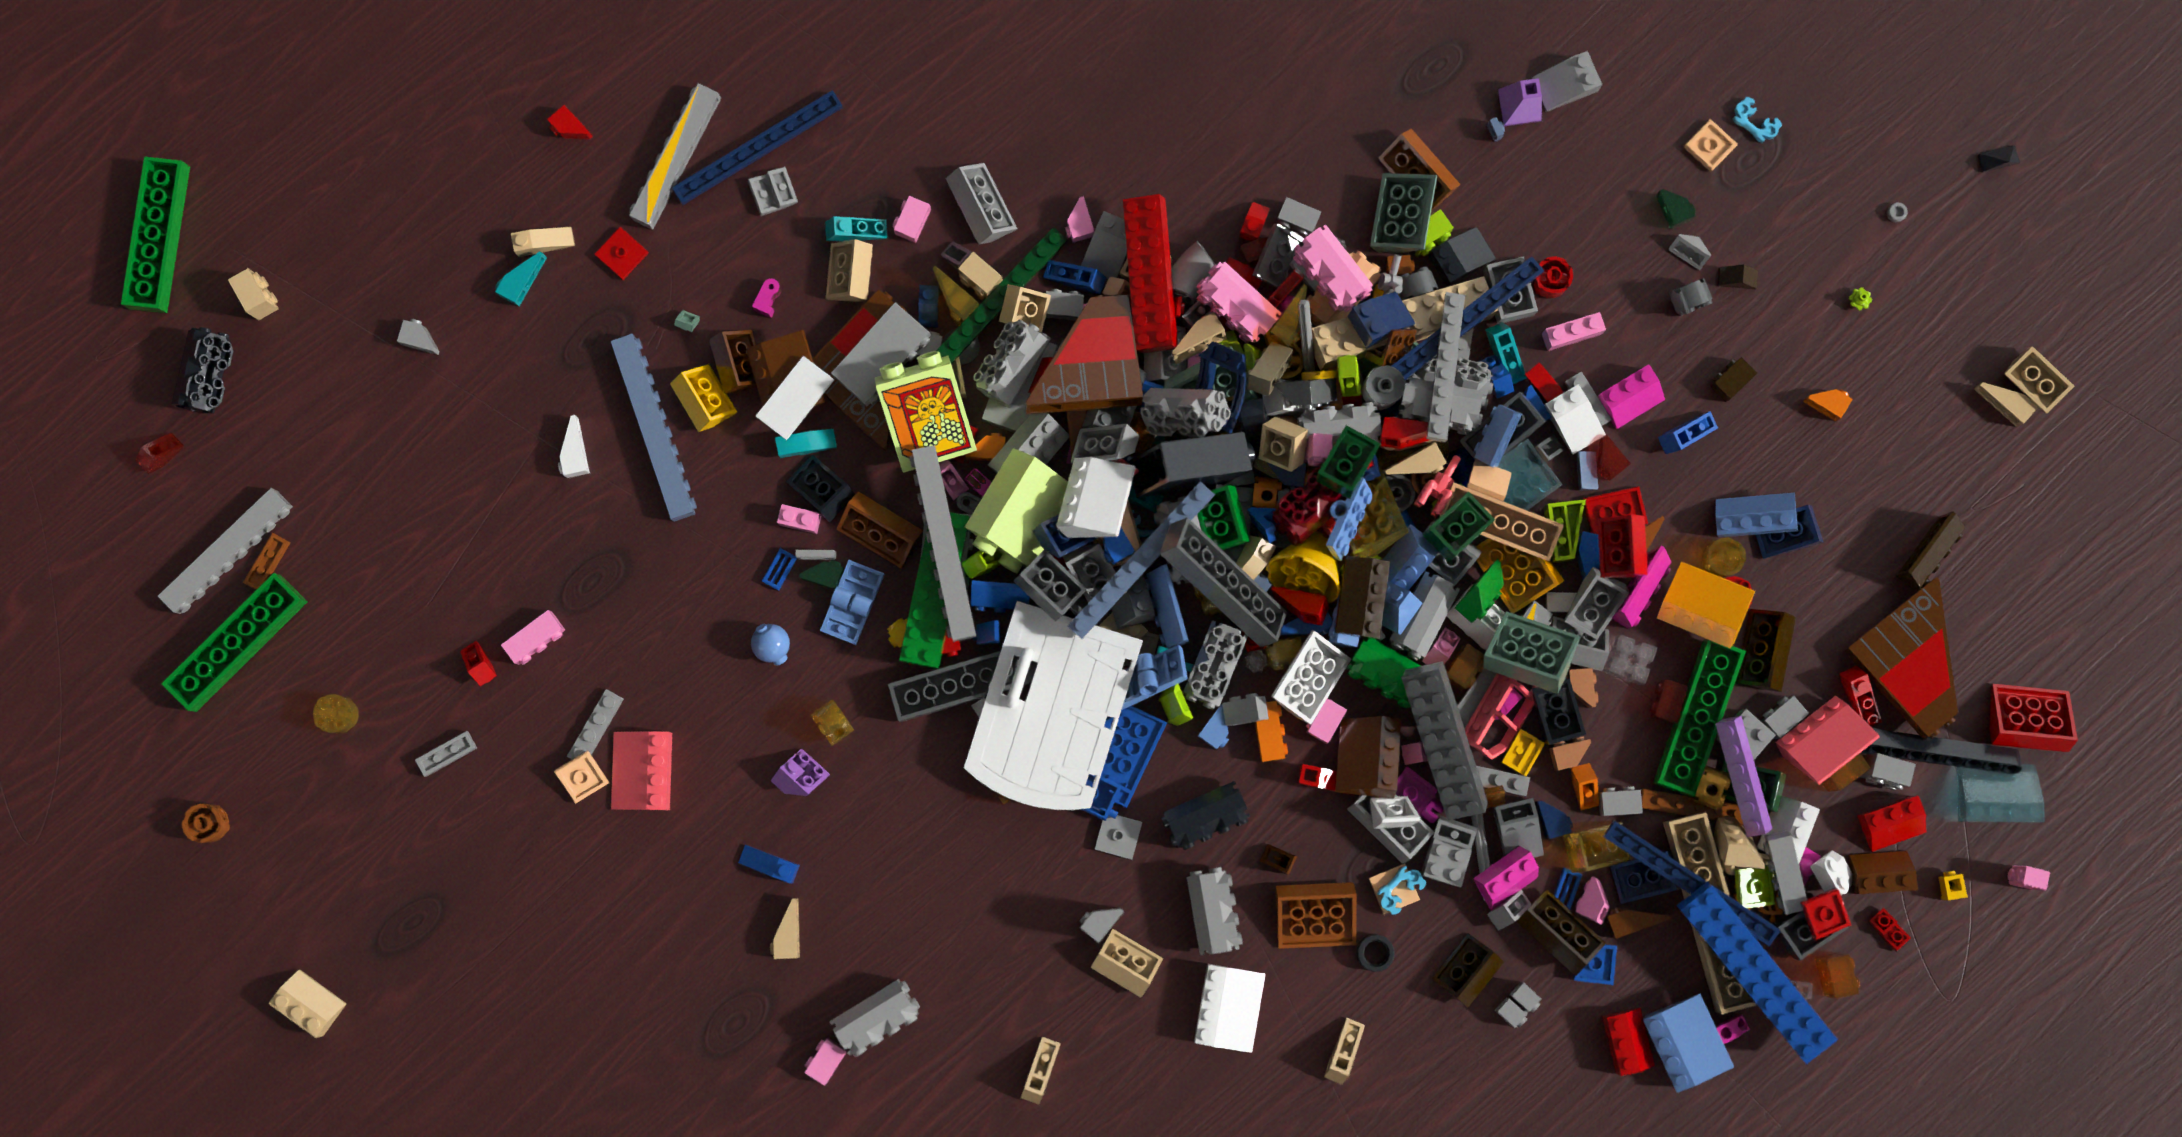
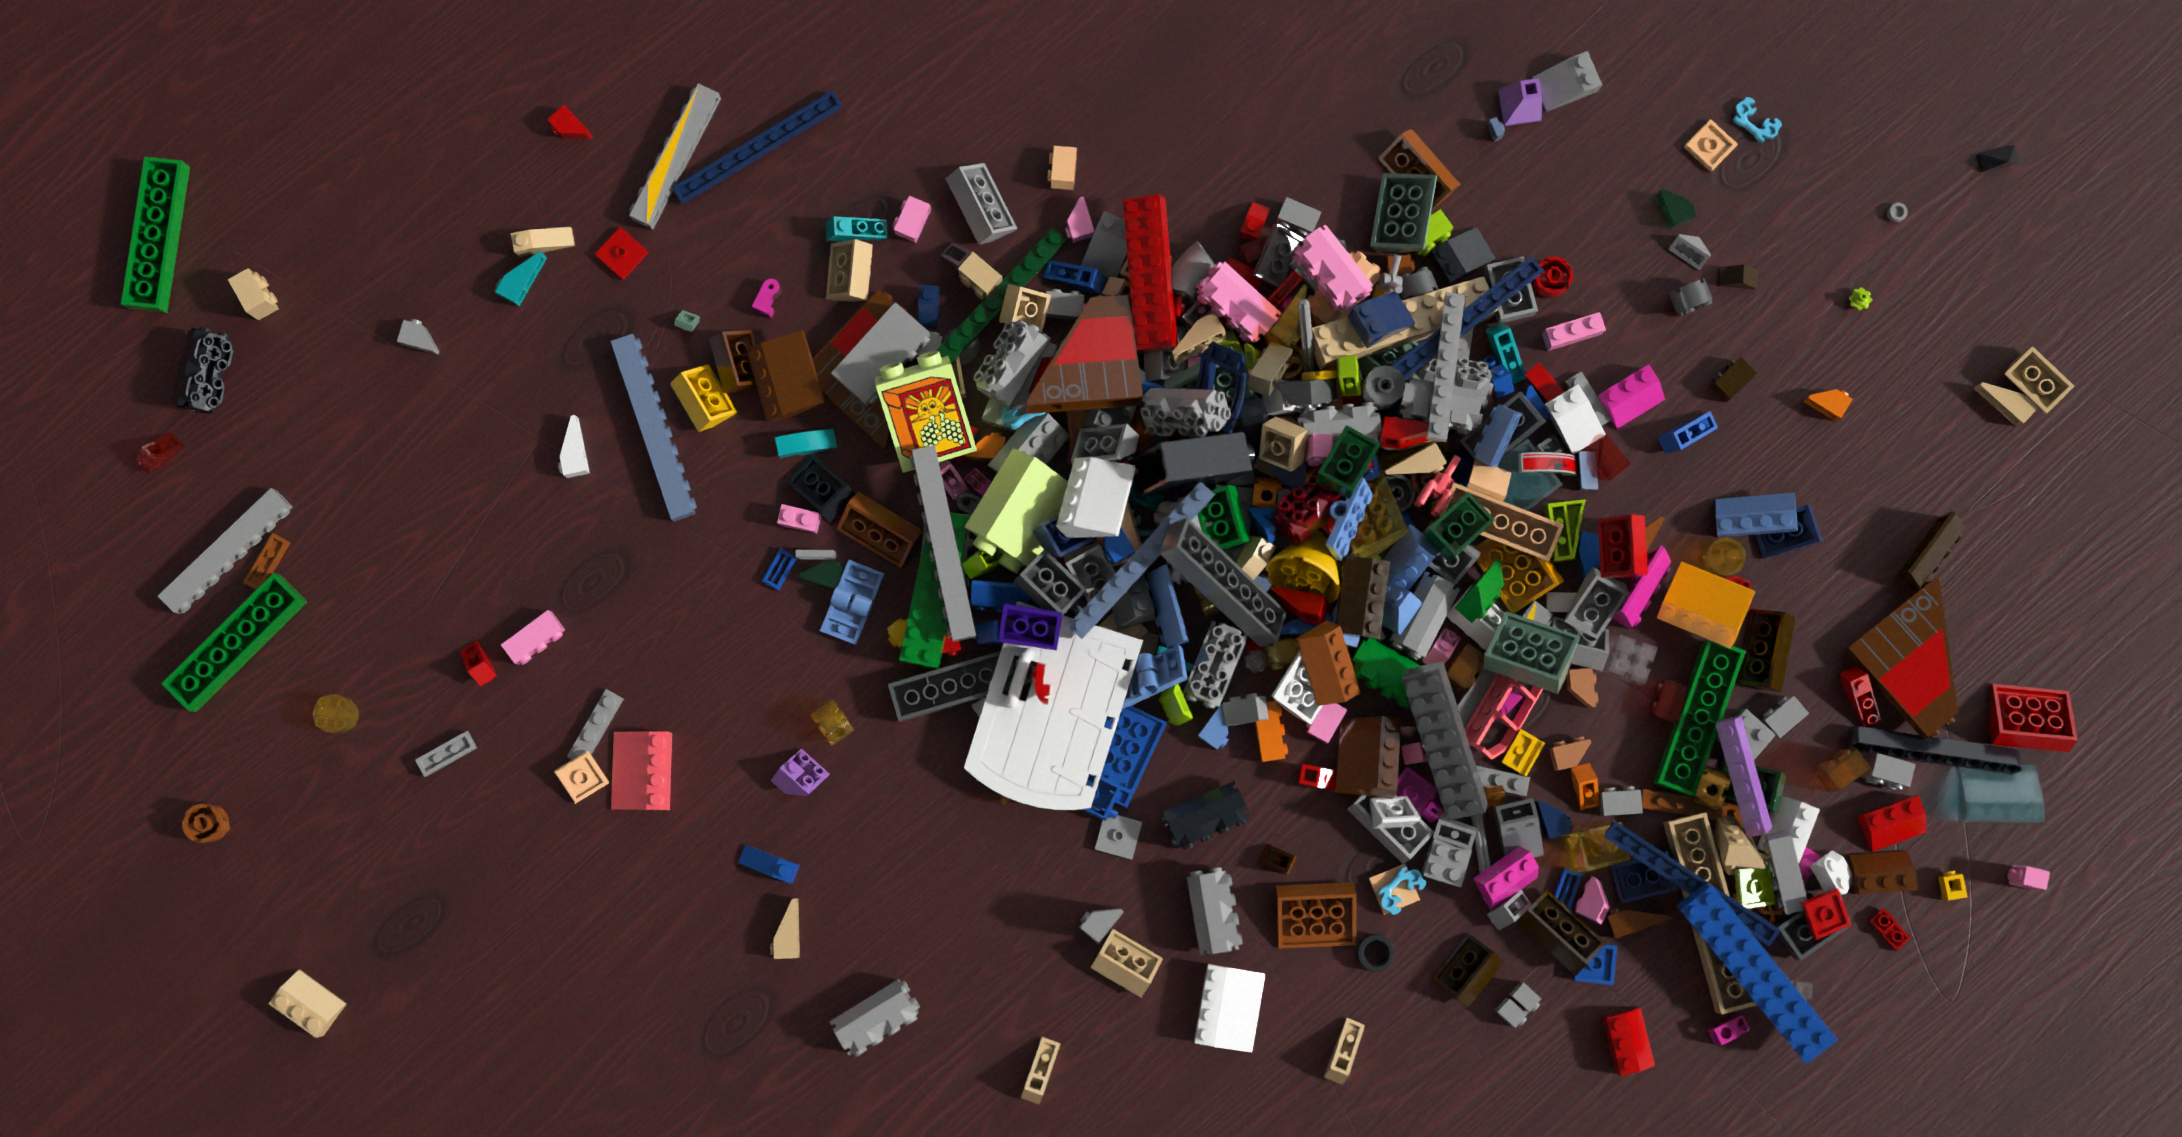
(770, 643): medium blue brick -> none
(772, 191): light grey slope -> none
(795, 398): white tile -> none
(825, 1061): bright pink brick -> none
(957, 300): clear yellow slope -> none
(1013, 418): none -> medium azure helmet
(1030, 627): none -> dark purple slope
(1041, 689): none -> red slope
(1063, 167): none -> light nougat brick
(1328, 664): none -> dark orange slope
(1397, 346): reddish brown bracket -> none
(1548, 462): none -> slope
(1558, 714): black slope -> none
(1613, 504): red tile -> none
(1688, 1042): medium blue slope -> none
(1826, 740): coral slope -> none
(1837, 975): clear orange brick -> none

